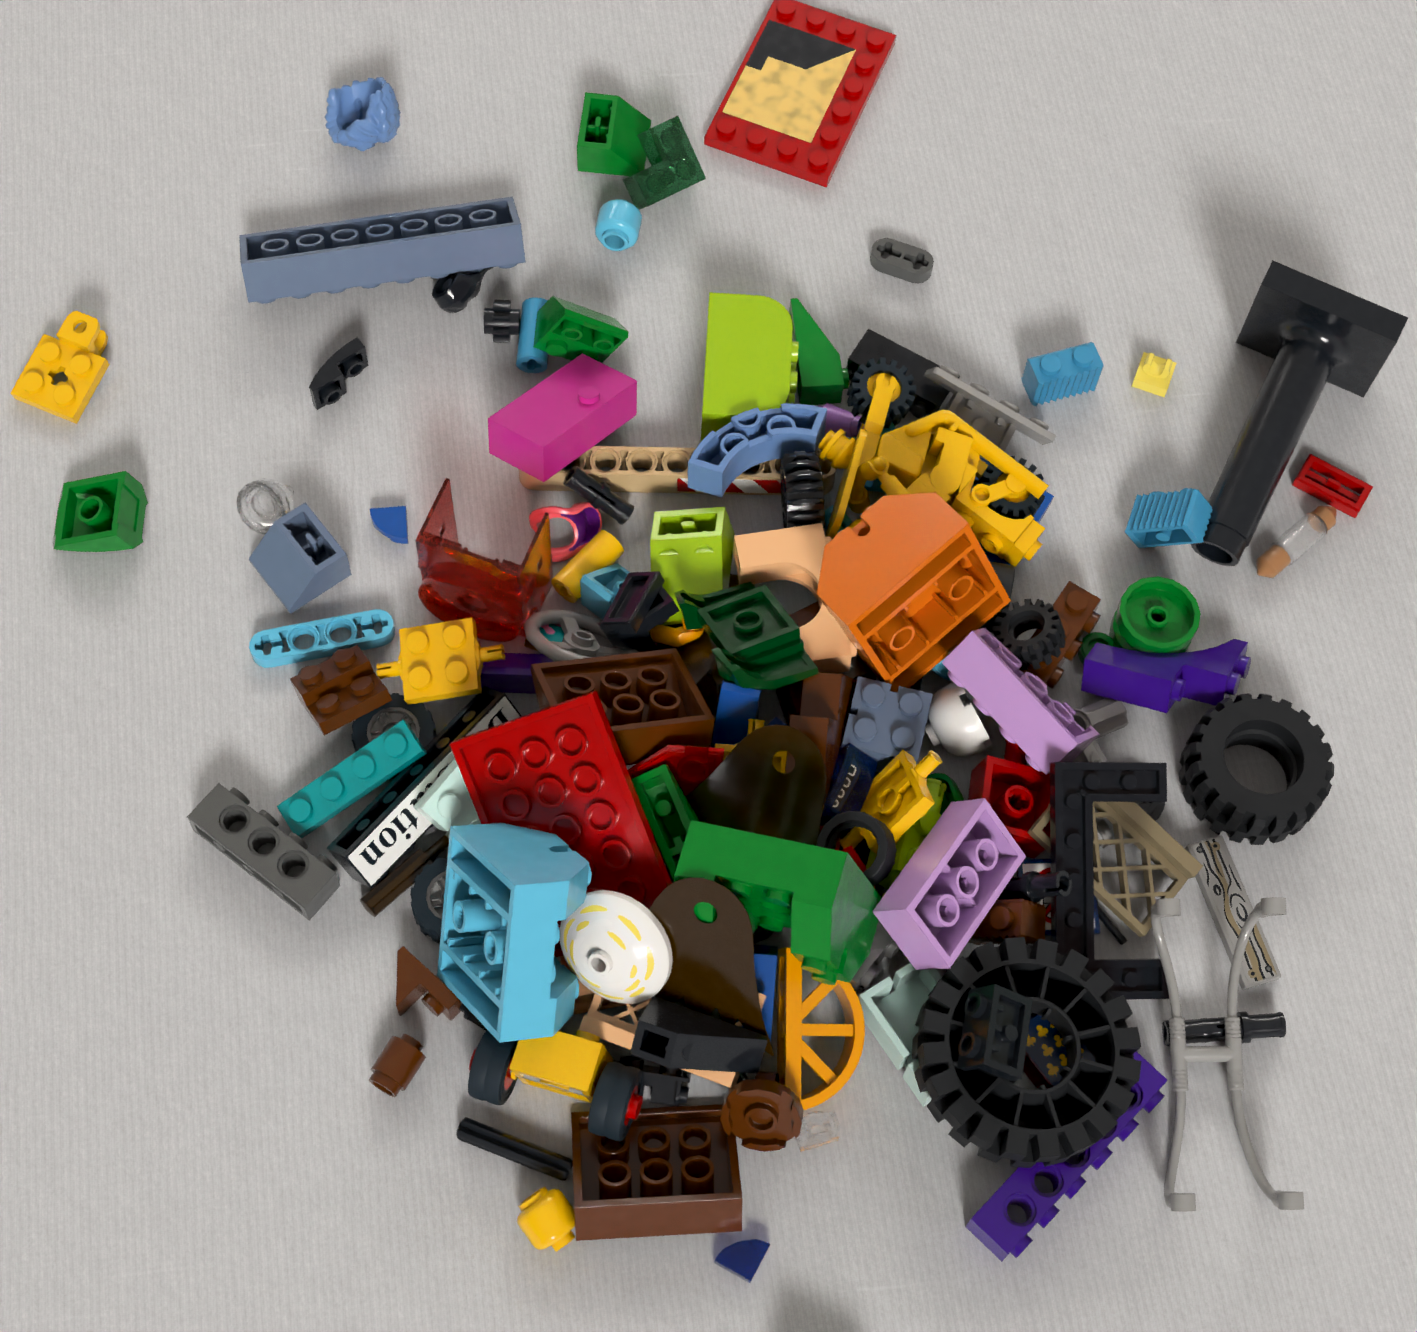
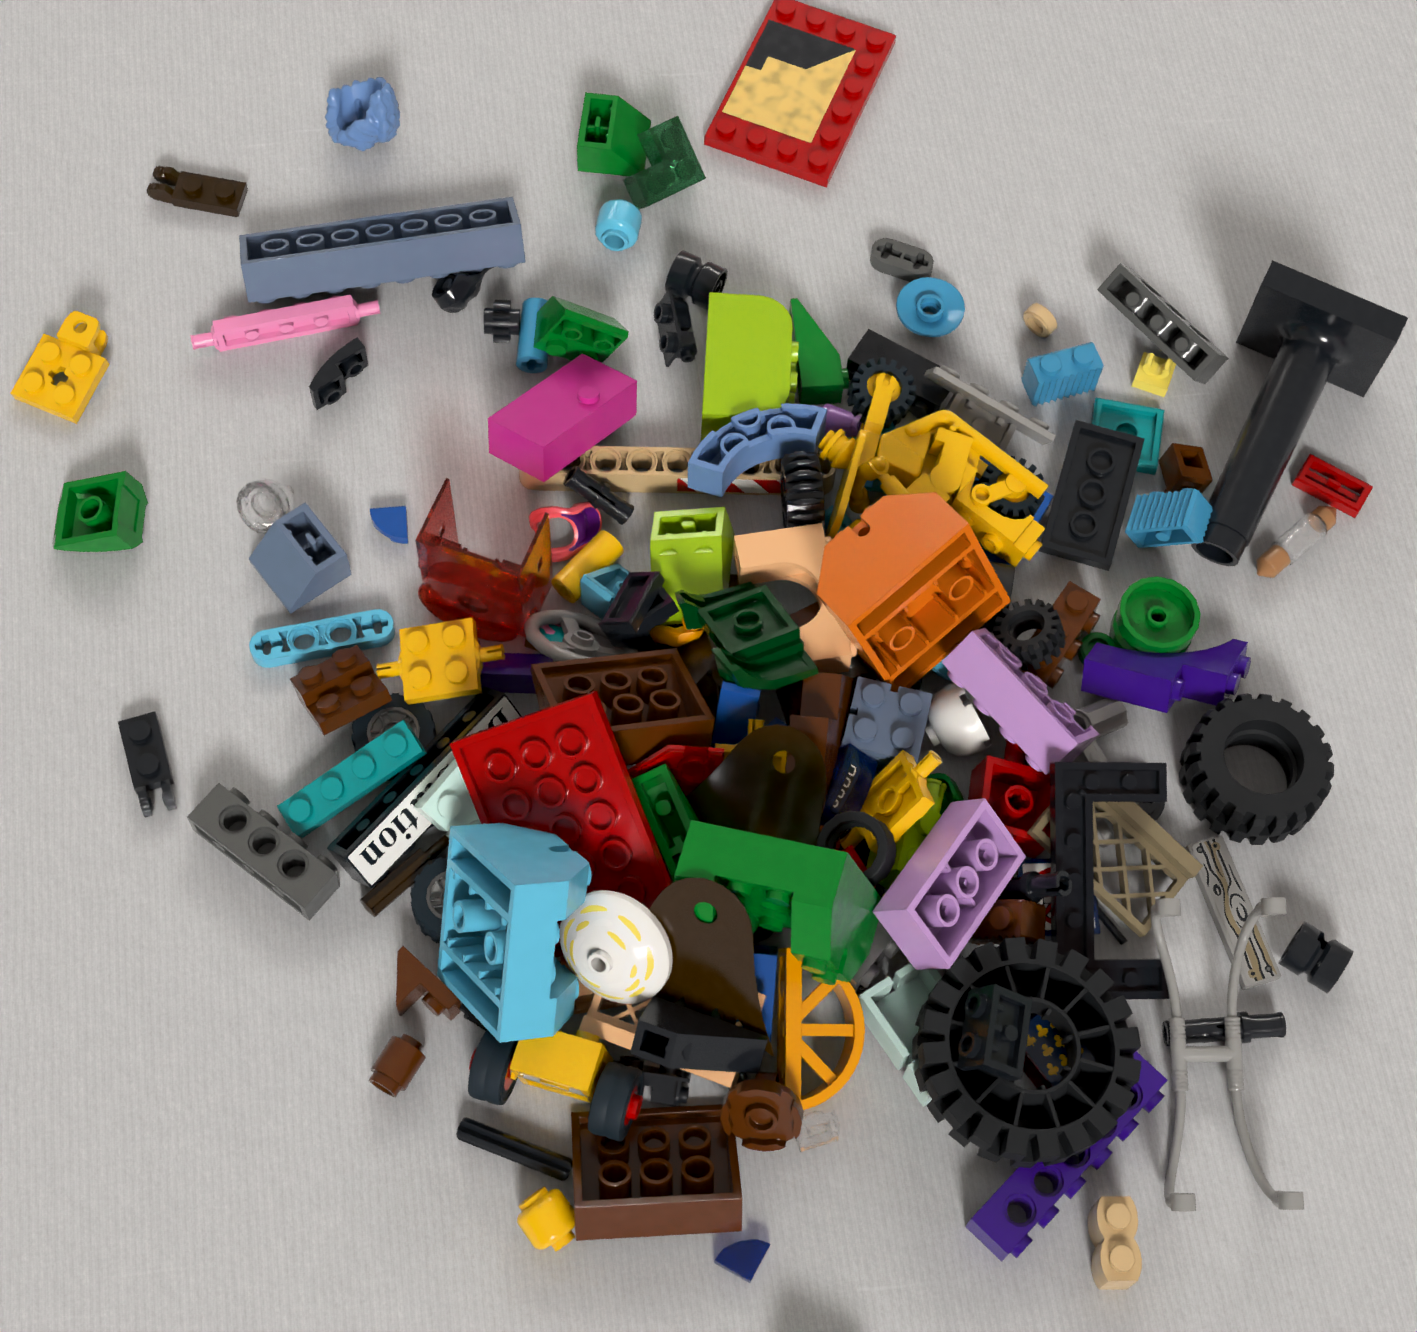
(147, 760): none -> black hinge
(198, 191): none -> dark brown hinge
(284, 323): none -> bright pink plate
(672, 316): none -> black hinge
(694, 279): none -> black wheel
(931, 296): none -> dark azure dish
(1039, 320): none -> tan tile
(1092, 495): none -> black plate
(1116, 1255): none -> tan brick
(1136, 421): none -> teal tile
(1162, 324): none -> dark grey brick
(1185, 468): none -> reddish brown brick
(1316, 957): none -> black wheel

